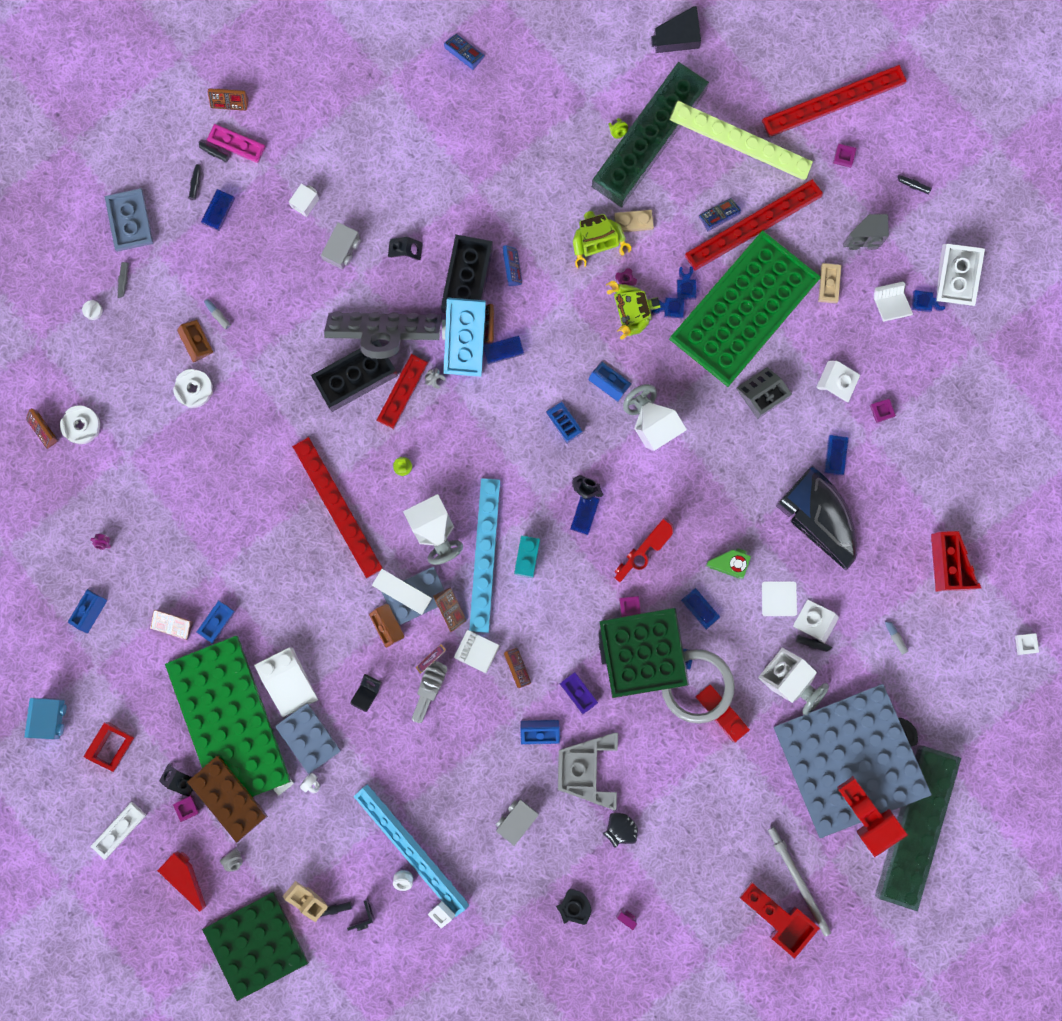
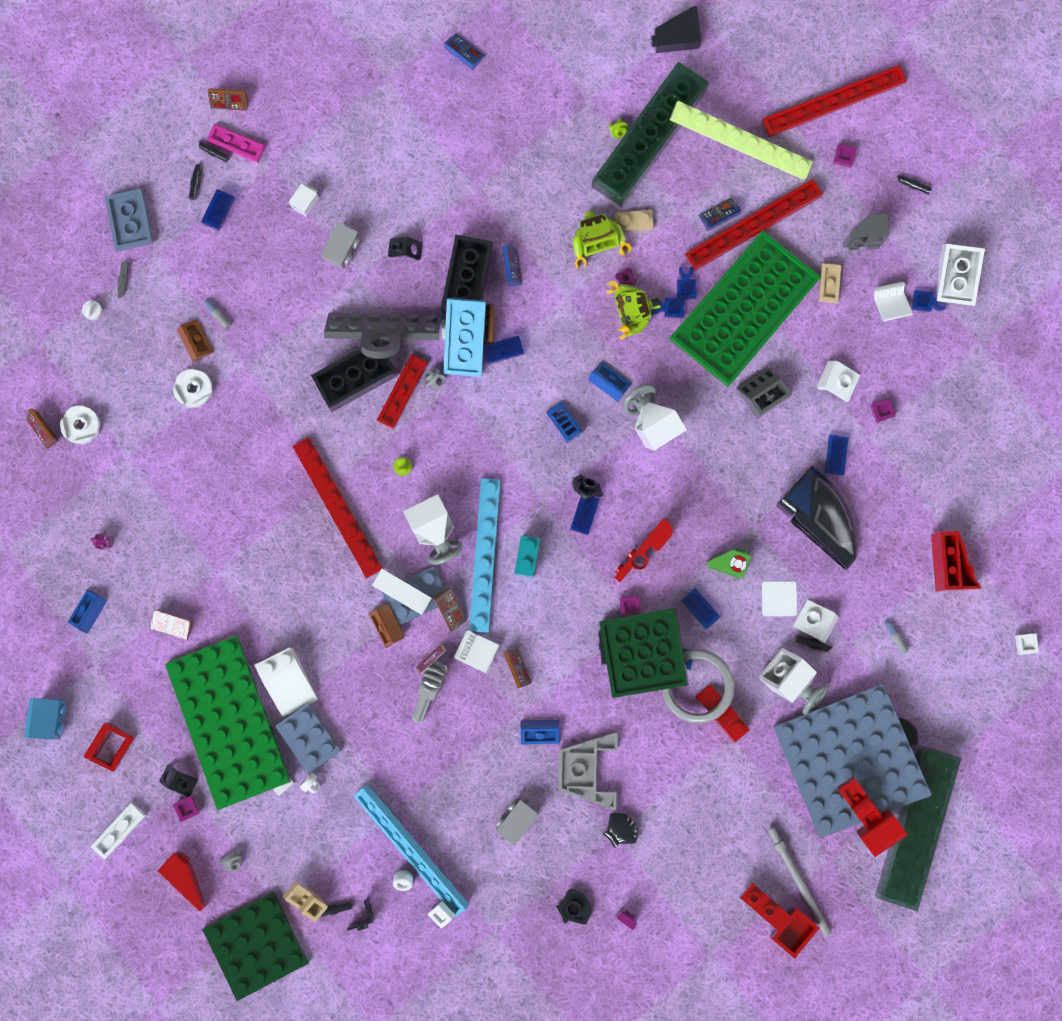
(215, 621): blue plate -> none
(227, 799): reddish brown plate -> none
(366, 693): black bracket -> none
(578, 693): dark purple plate -> none

